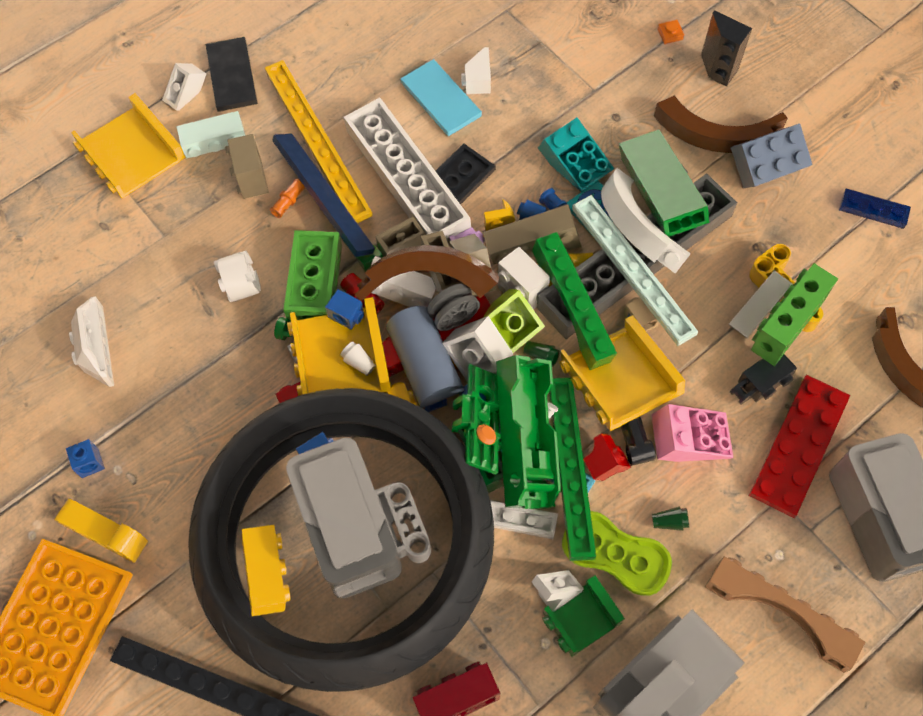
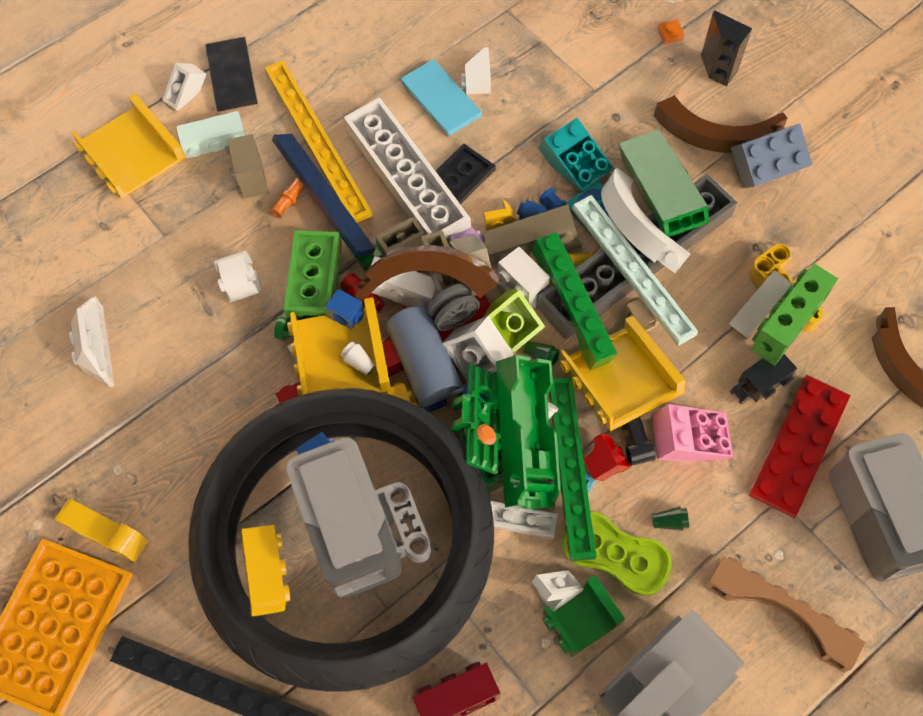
(85, 458): blue brick -> none
(875, 208): clear blue plate -> none

